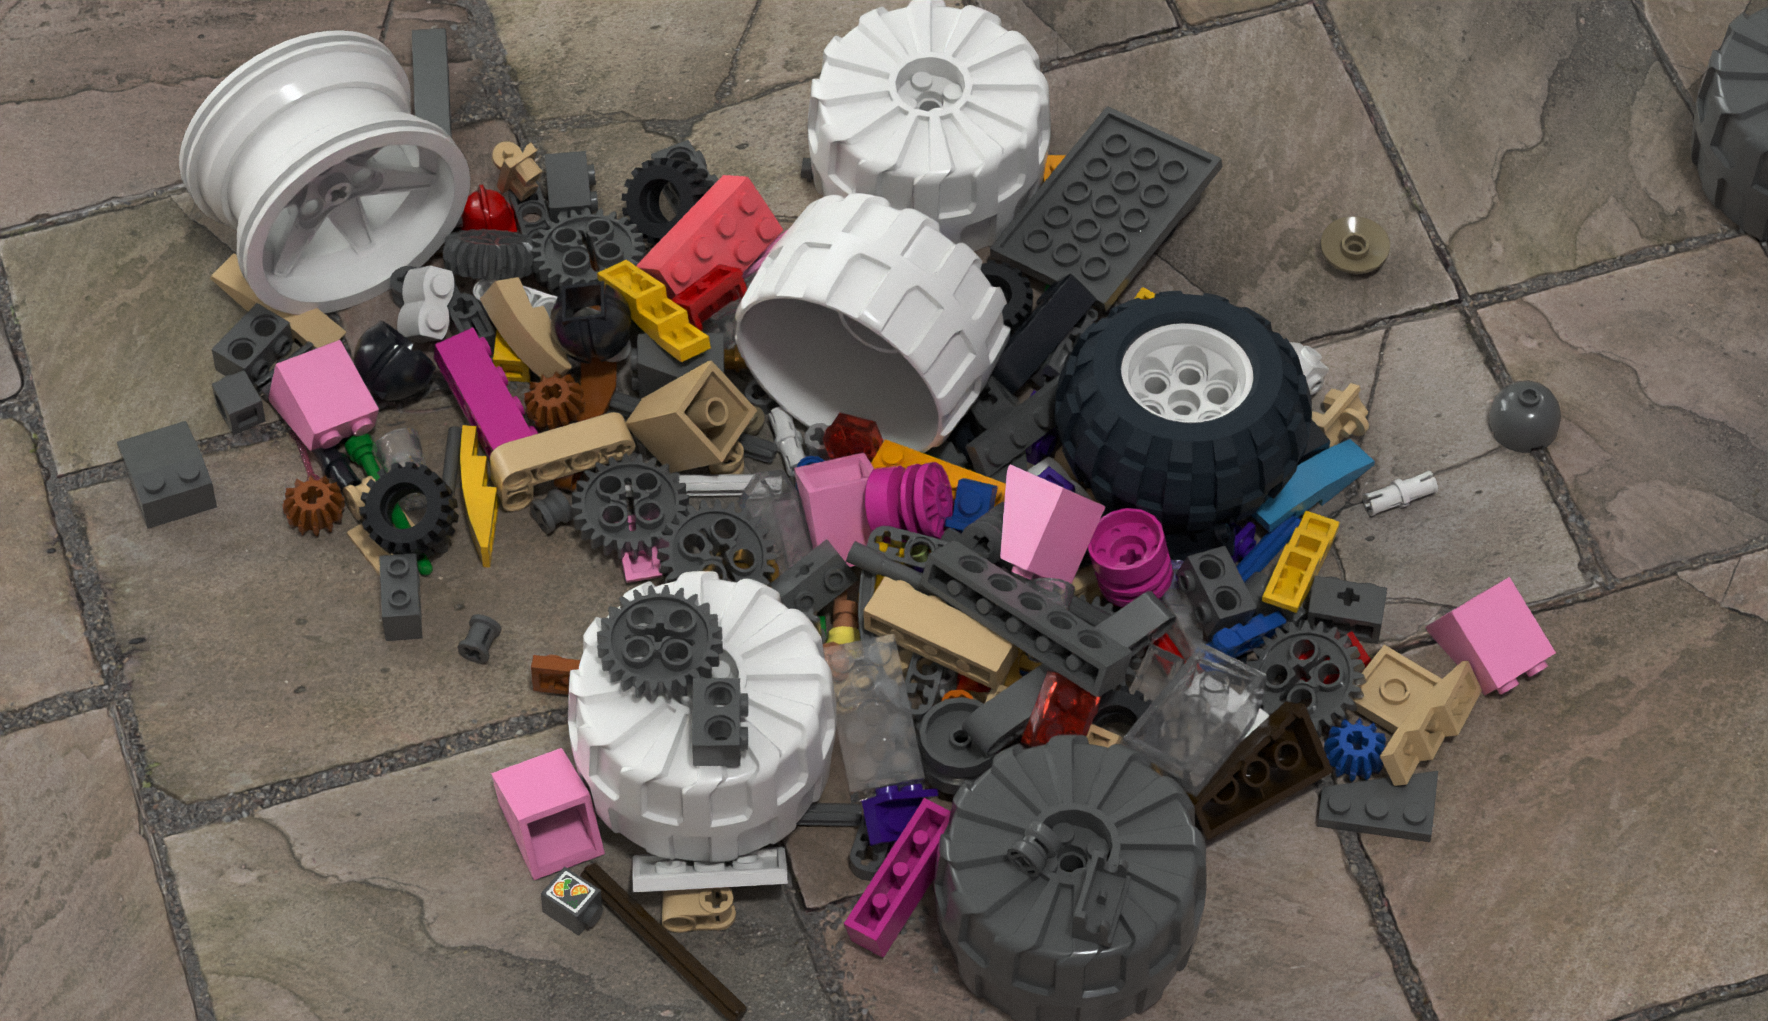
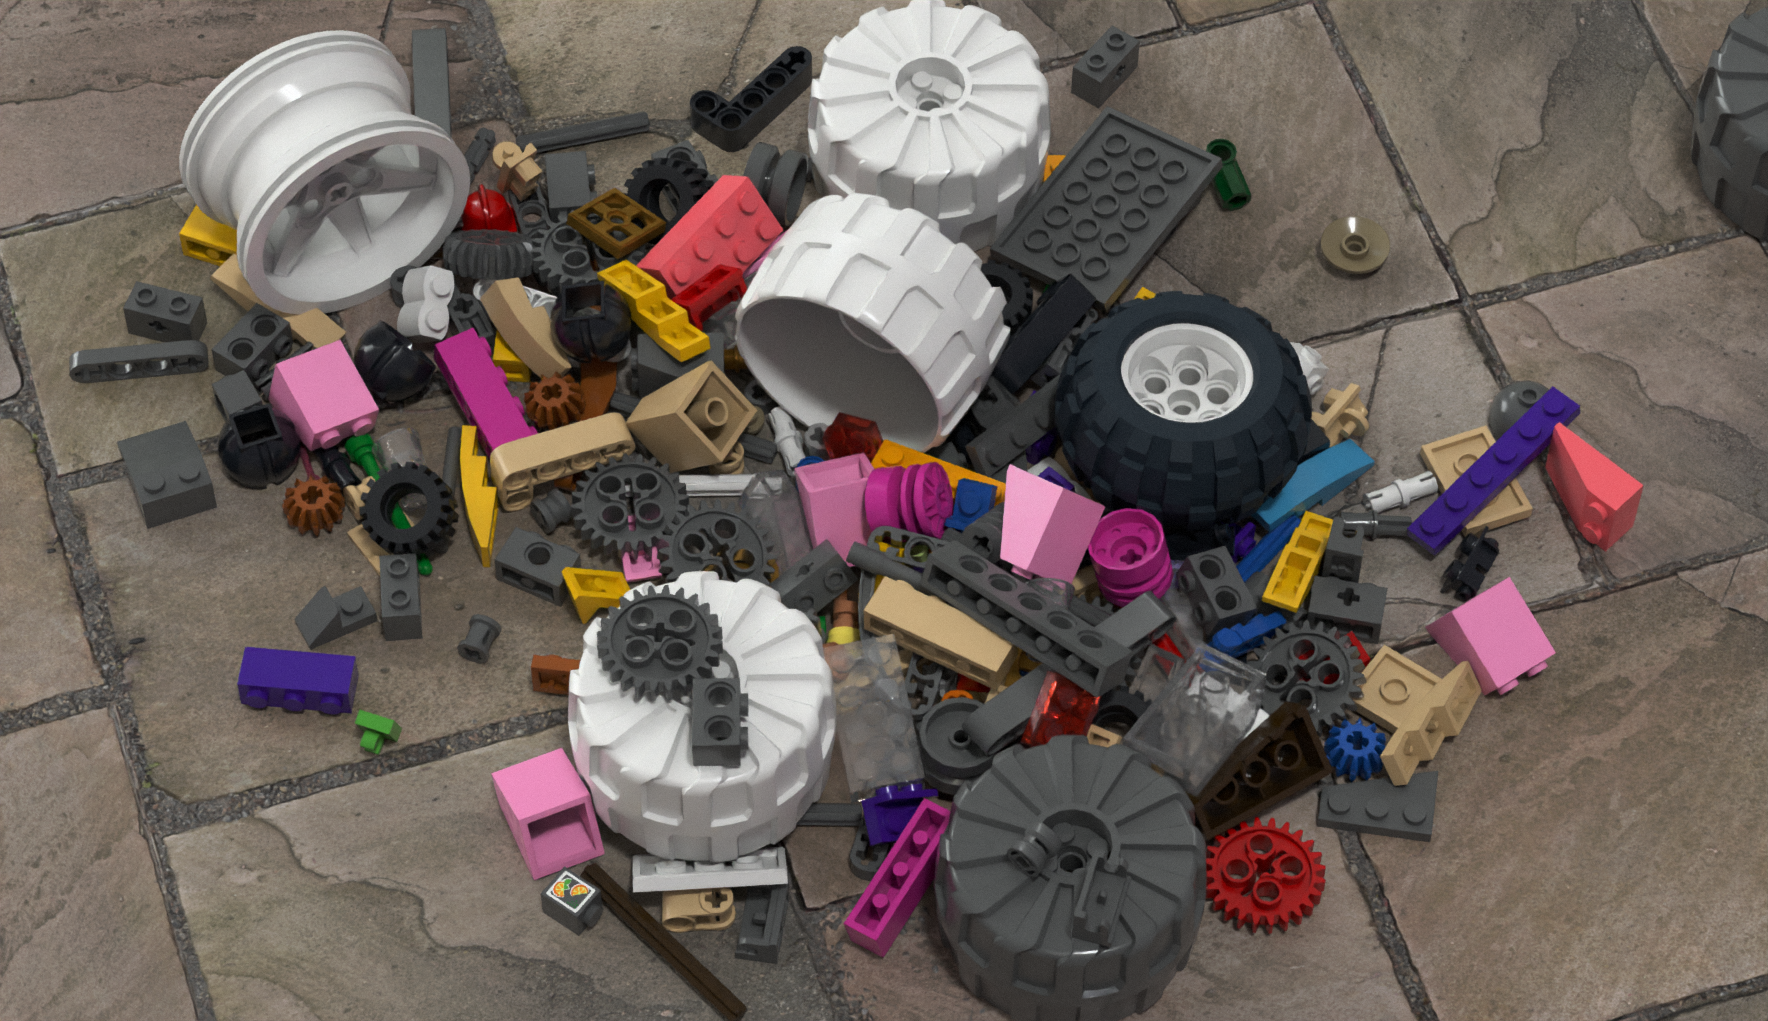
(164, 314): none -> dark grey brick
(177, 357): none -> dark grey beam
(207, 239): none -> yellow slope
(264, 459): none -> black piece
(298, 680): none -> dark purple brick
(332, 618): none -> dark grey slope
(375, 730): none -> bright green tile
(478, 151): none -> dark grey axle
(517, 565): none -> dark grey brick
(585, 132): none -> dark grey axle
(594, 589): none -> yellow slope
(616, 205): none -> pearl gold piece
(739, 121): none -> black beam
(763, 923): none -> dark grey hinge
(778, 179): none -> dark grey wheel
(1105, 66): none -> dark grey brick
(1229, 181): none -> dark green piece
(1290, 893): none -> red gear
(1343, 554): none -> dark grey hinge
(1375, 524): none -> dark grey axle
(1453, 456): none -> tan plate
(1461, 573): none -> black hinge
(1492, 471): none -> dark purple plate
(1593, 488): none -> coral slope

